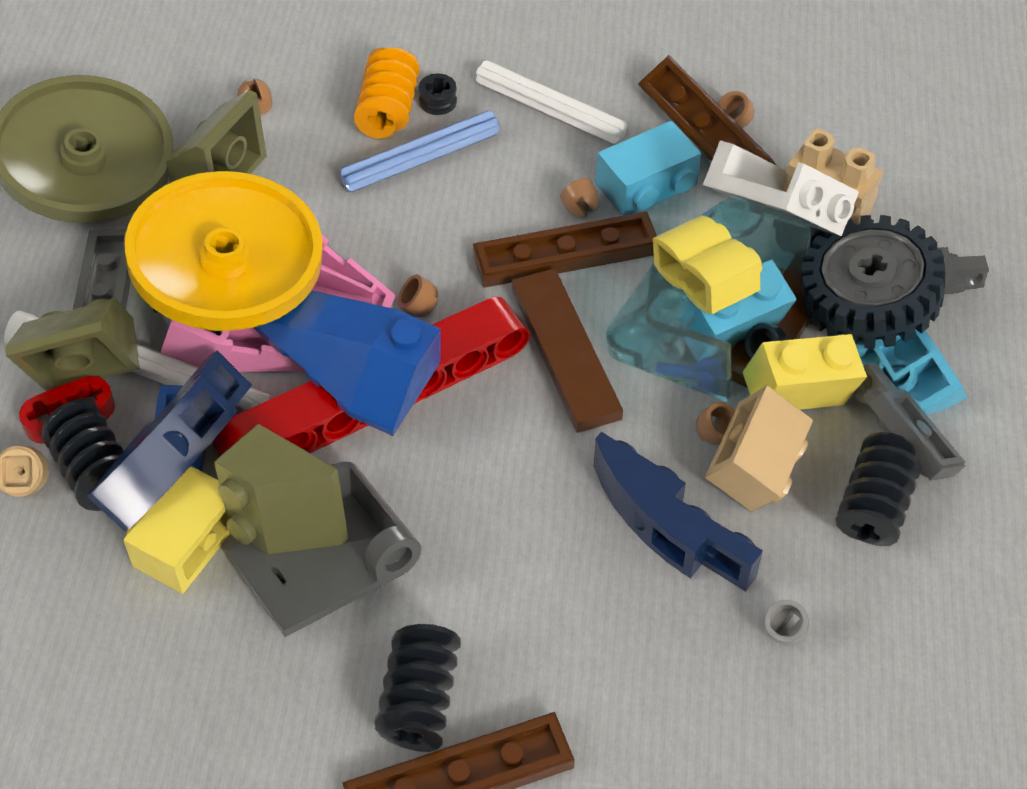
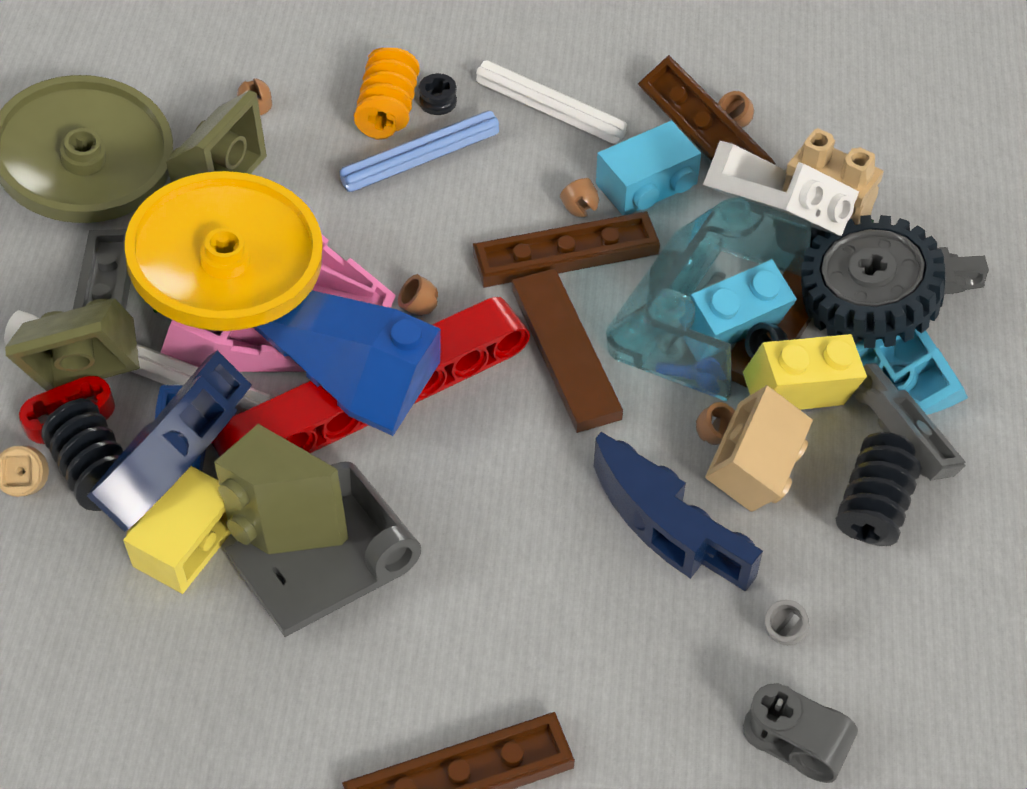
(417, 686): black piece -> none
(707, 264): light yellow brick -> none
(804, 735): none -> dark grey piece

